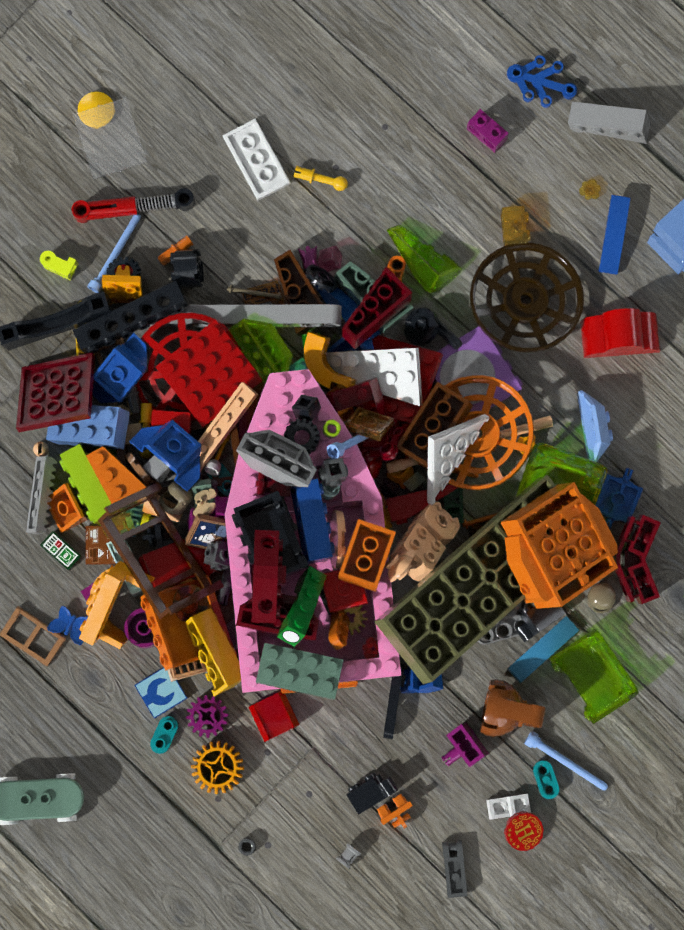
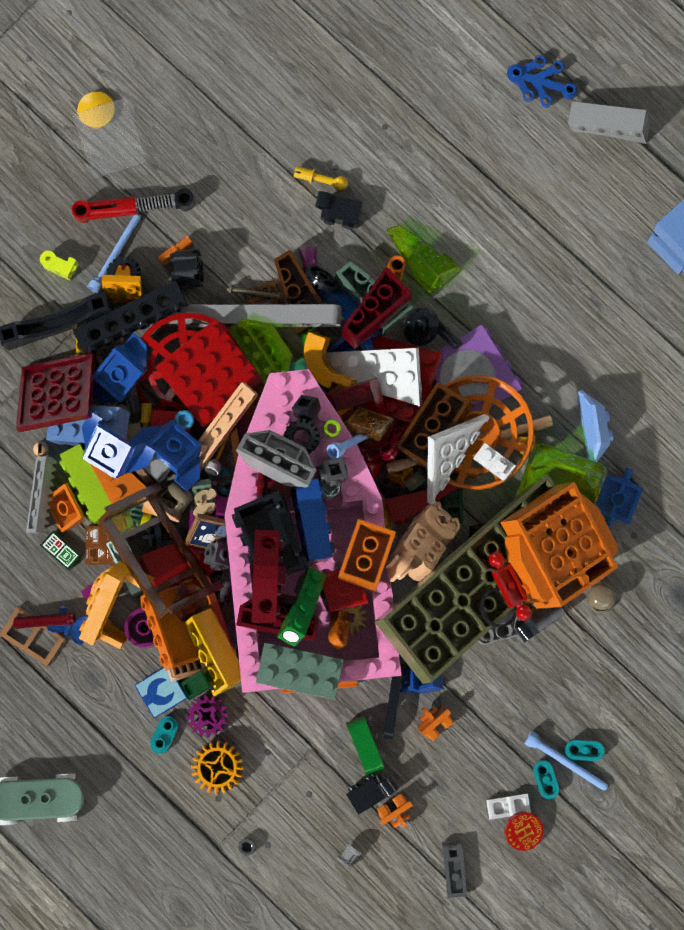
(44, 620): none -> dark red axle
(111, 451): none -> piece
(184, 419): none -> dark azure tile
(197, 683): none -> dark green tile
(256, 159): white tile -> none
(273, 716): red slope -> none
(330, 258): clear pink slope -> none
(338, 210): none -> black hinge
(338, 537): light nougat tile -> none
(365, 745): none -> green beam
(369, 653): red plant -> none
(433, 718): none -> orange hips
(465, 745): magenta brick -> none
(476, 521): orange axle -> none
(484, 615): none -> black piece
(487, 130): magenta brick -> none
(494, 462): none -> white hinge
(507, 710): dark orange piece -> none
(510, 586): none -> red plate
(511, 216): clear yellow brick -> none
(527, 287): dark brown dish -> none
(543, 649): dark azure slope -> none
(584, 749): none -> teal plate
(591, 184): clear yellow plant -> none
(595, 675): clear neon green windscreen -> none
(614, 234): blue slope -> none
(620, 333): red brick -> none
(634, 559): dark red brick -> none

